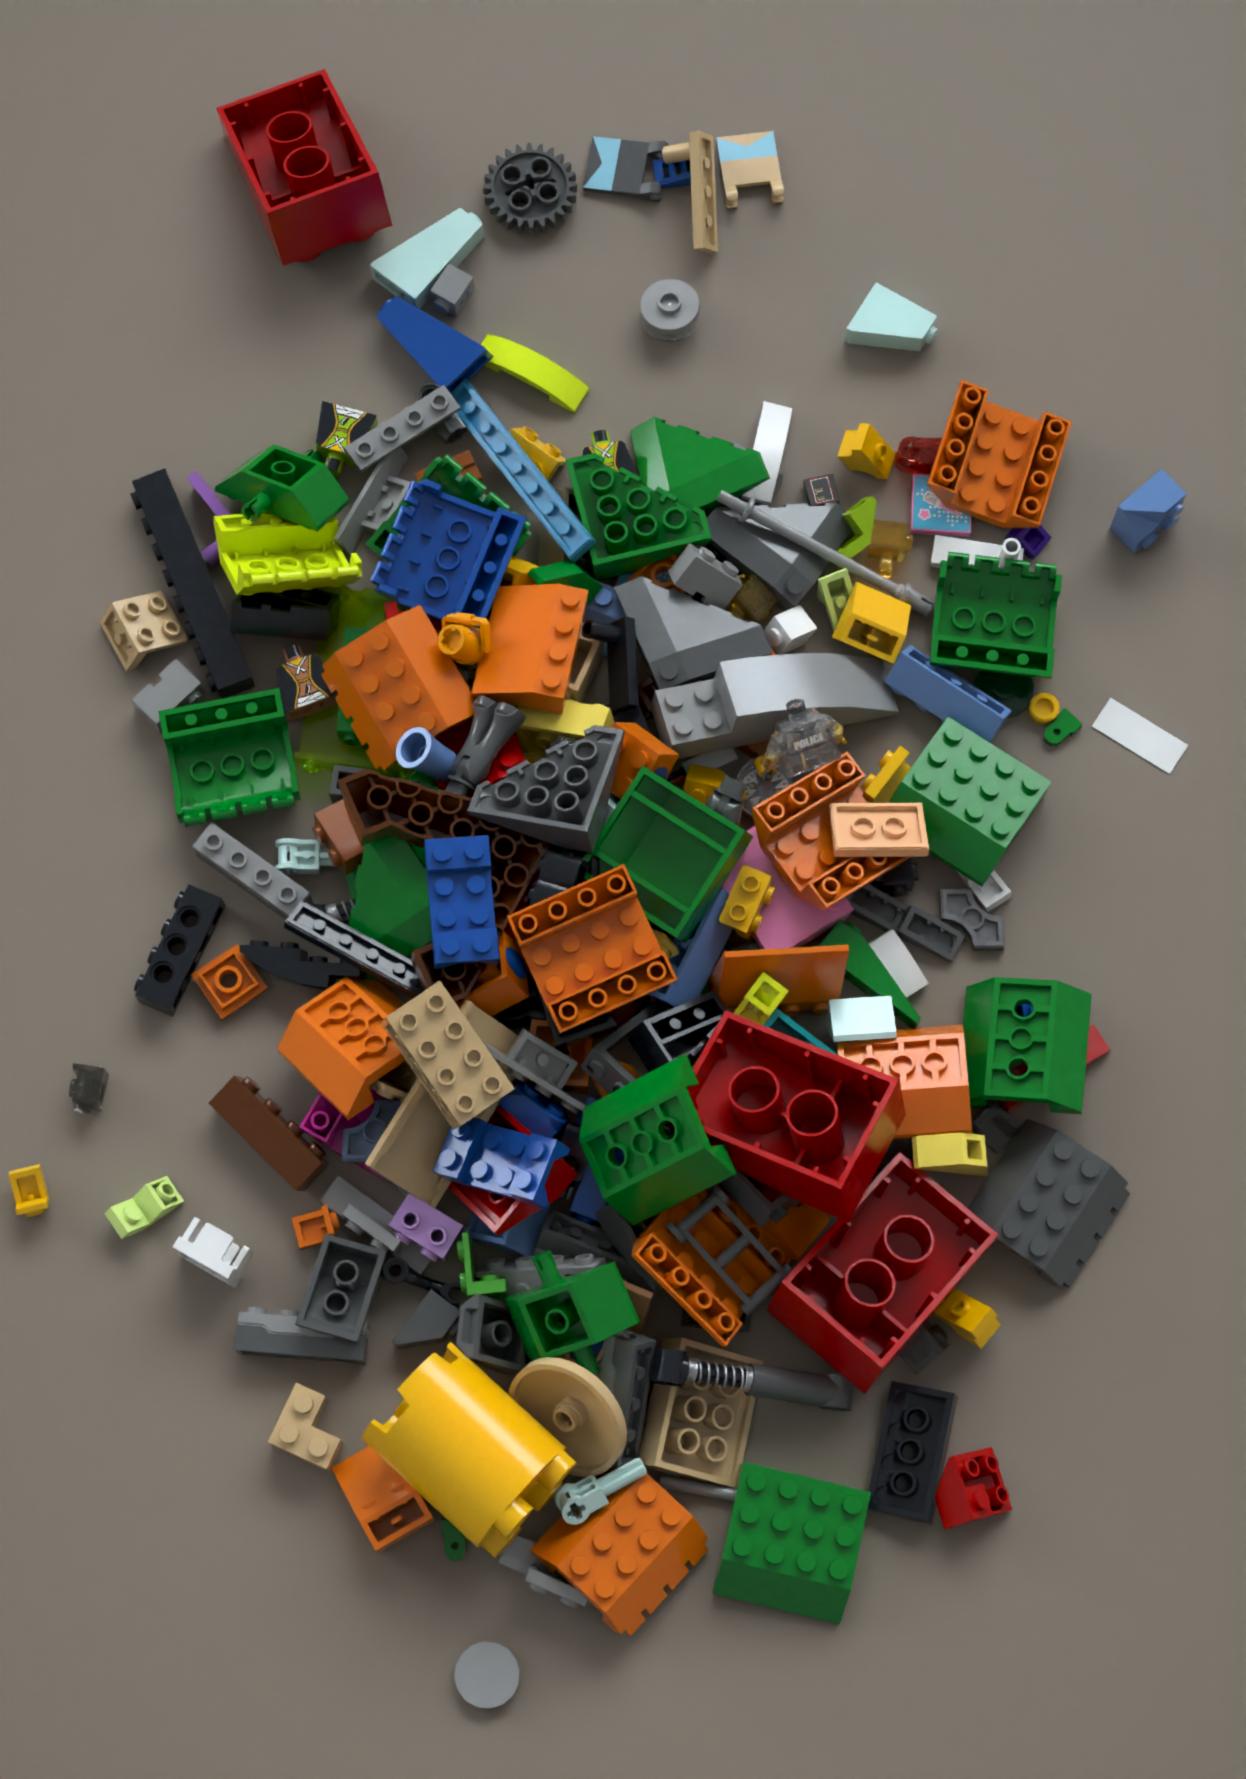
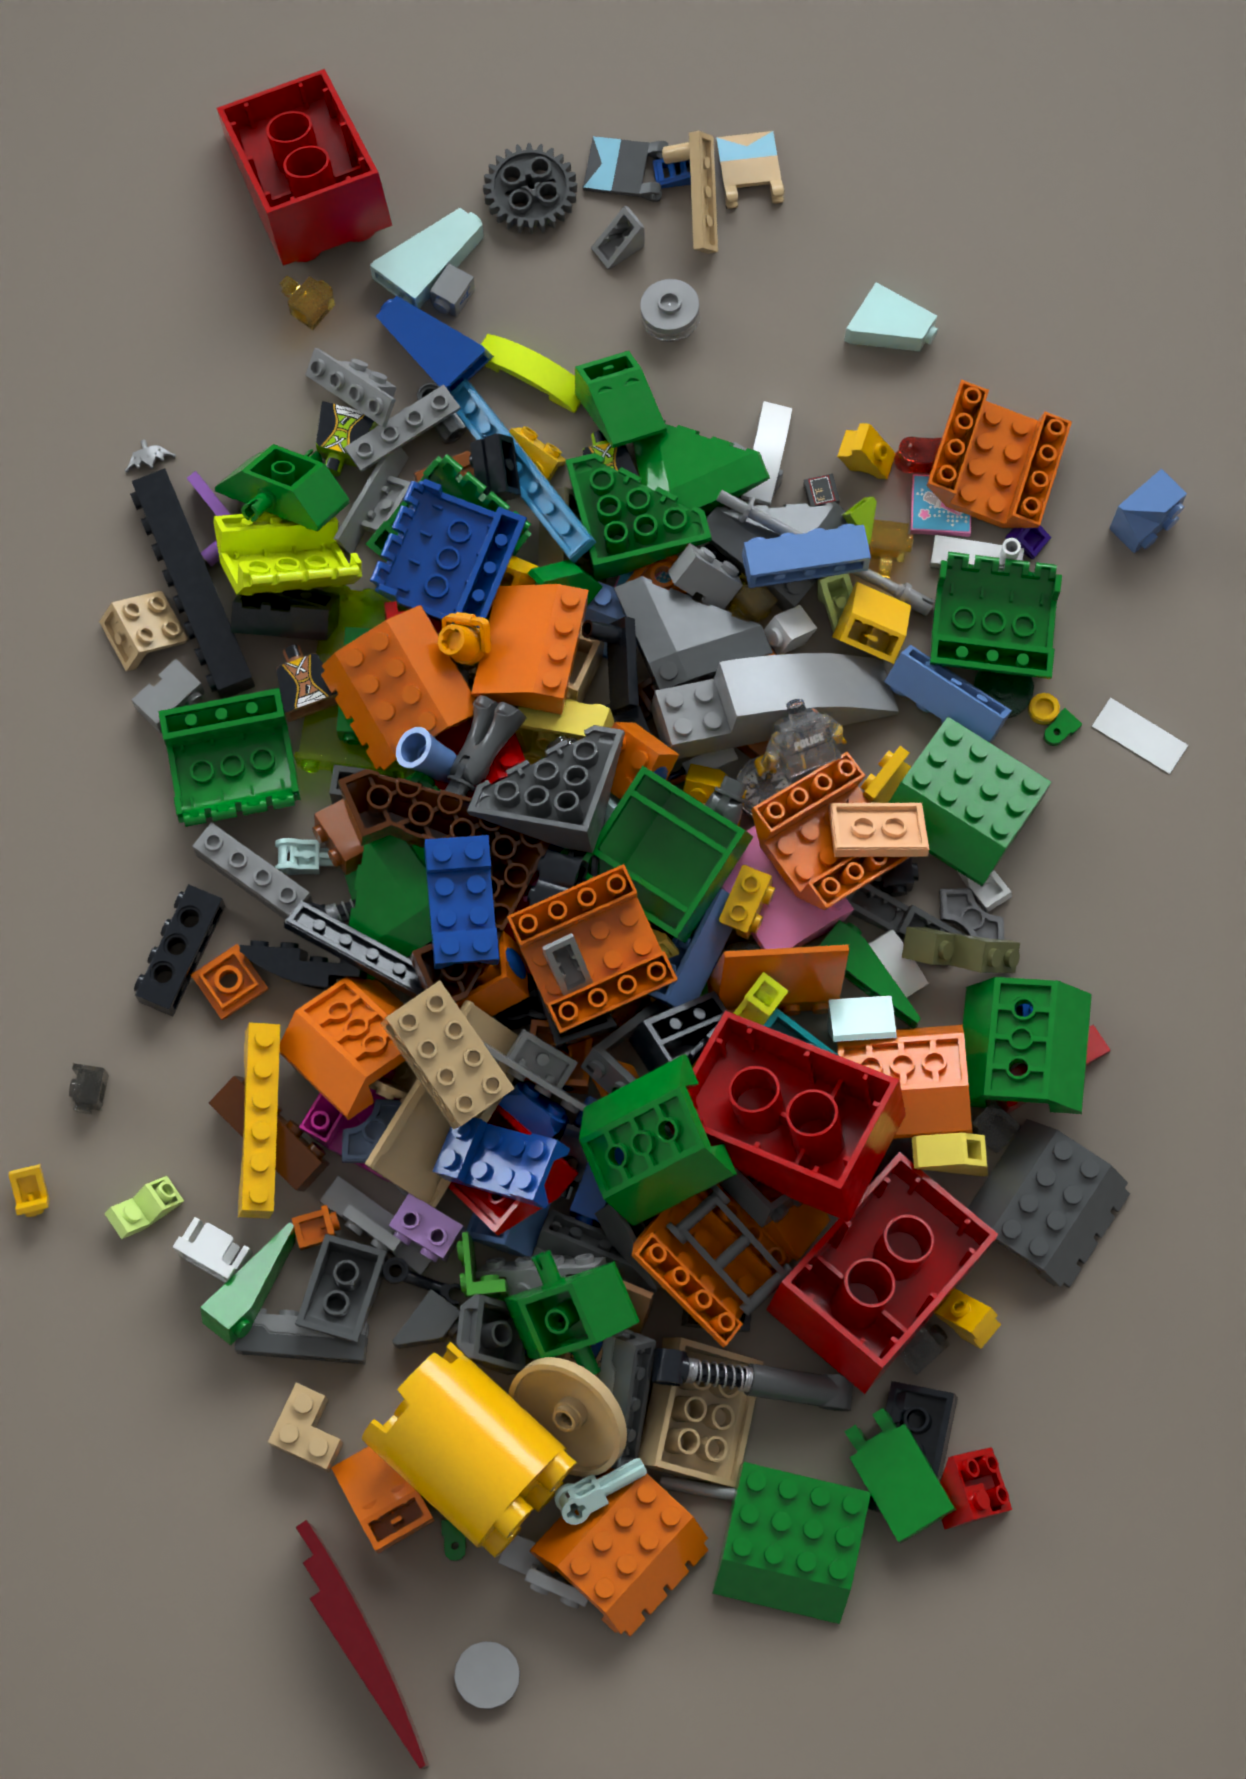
(148, 456): none -> light grey piece
(239, 1300): none -> slope
(260, 1121): none -> yellow arch
(309, 301): none -> clear yellow brick
(354, 384): none -> light grey bracket
(356, 1638): none -> dark red slope
(496, 465): none -> black brick
(567, 964): none -> light grey slope
(618, 399): none -> green slope
(620, 239): none -> light grey slope
(806, 555): none -> medium blue brick
(899, 1477): none -> green tile
(960, 950): none -> olive arch

